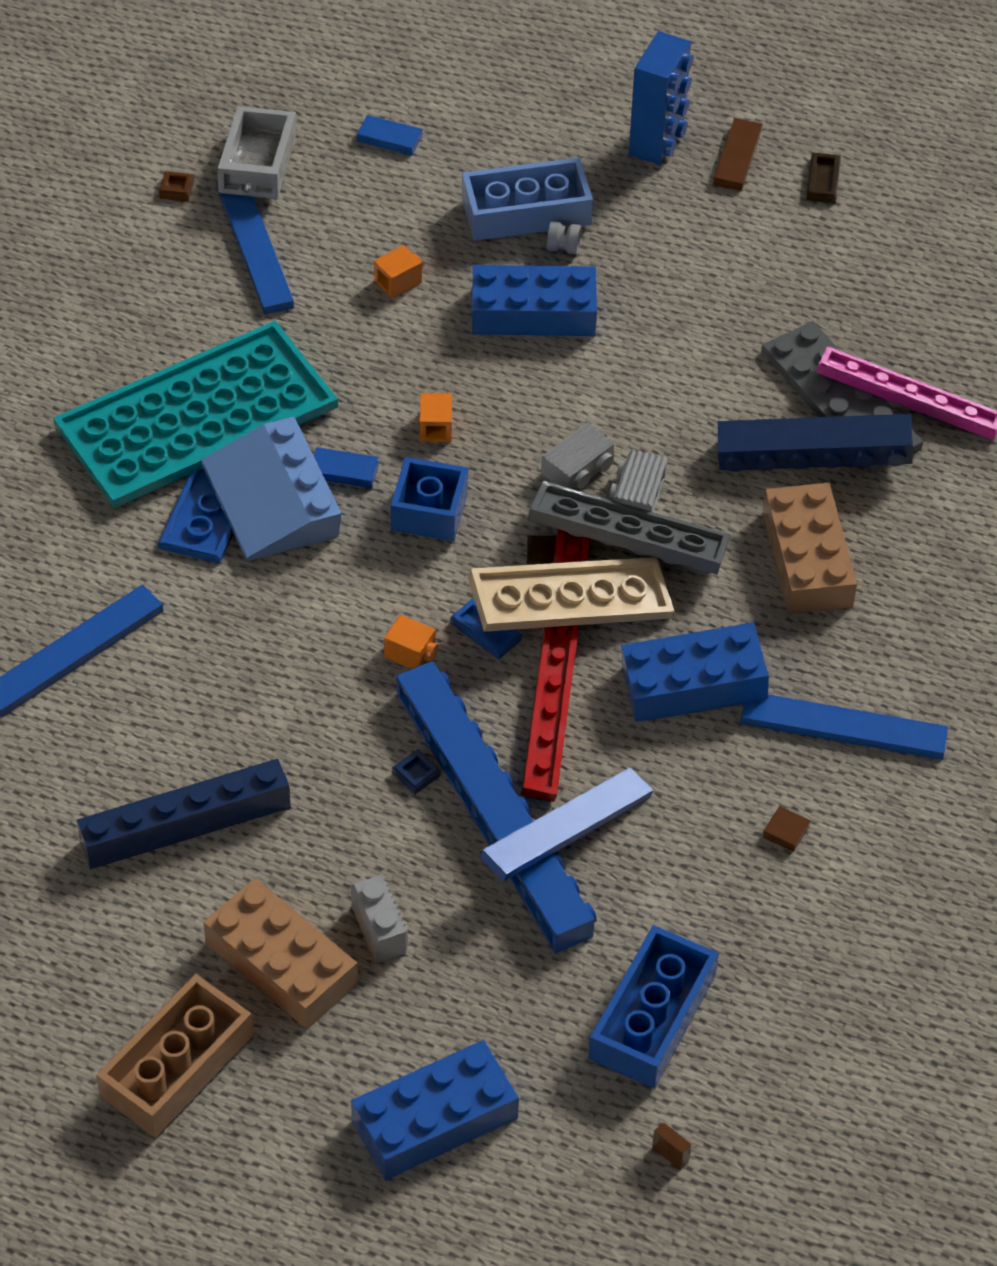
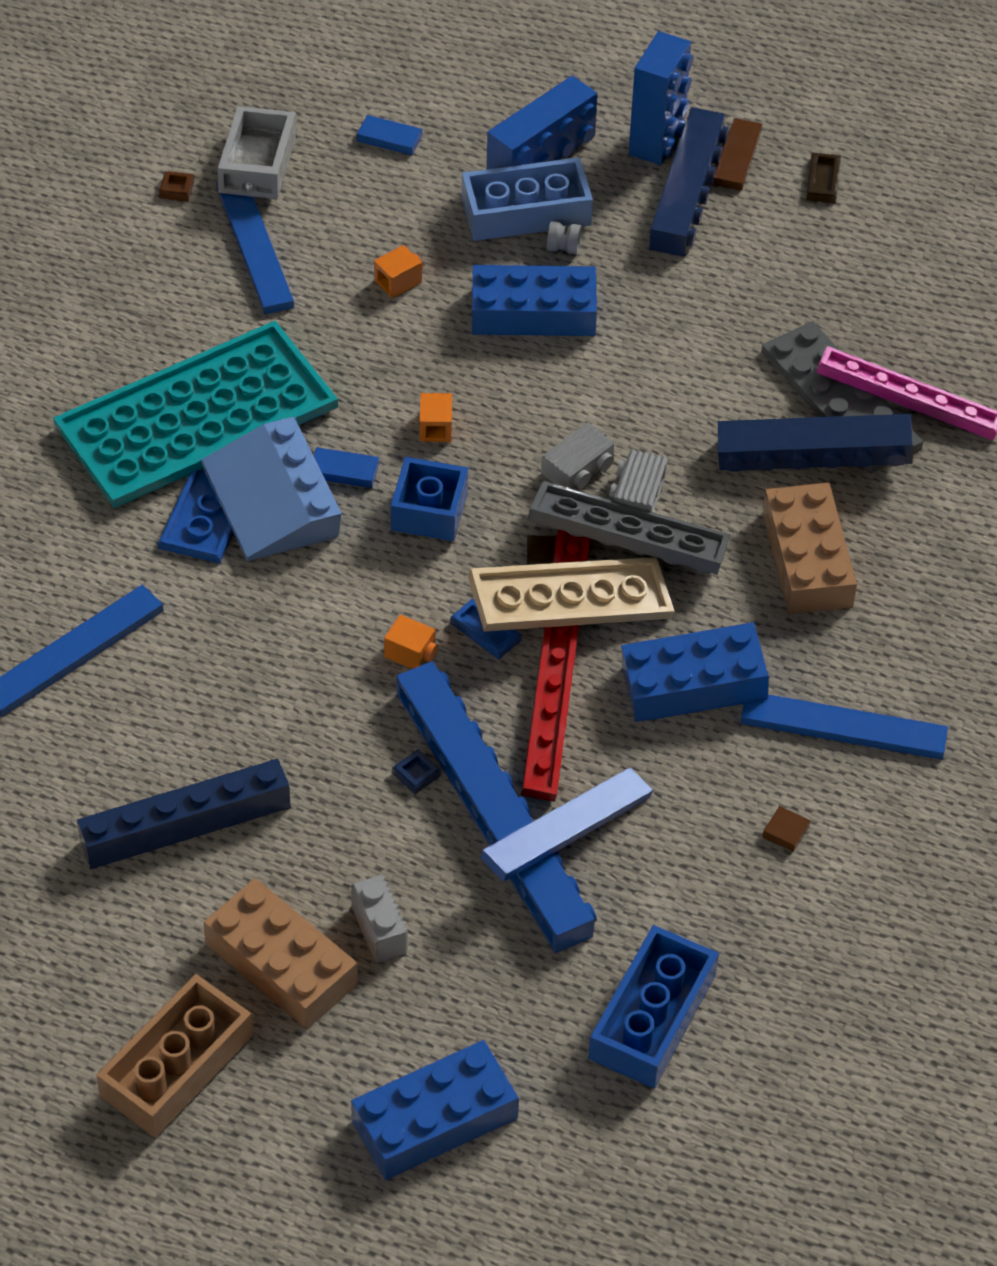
(545, 127): none -> blue brick
(671, 1146): reddish brown tile -> none
(687, 182): none -> dark blue brick

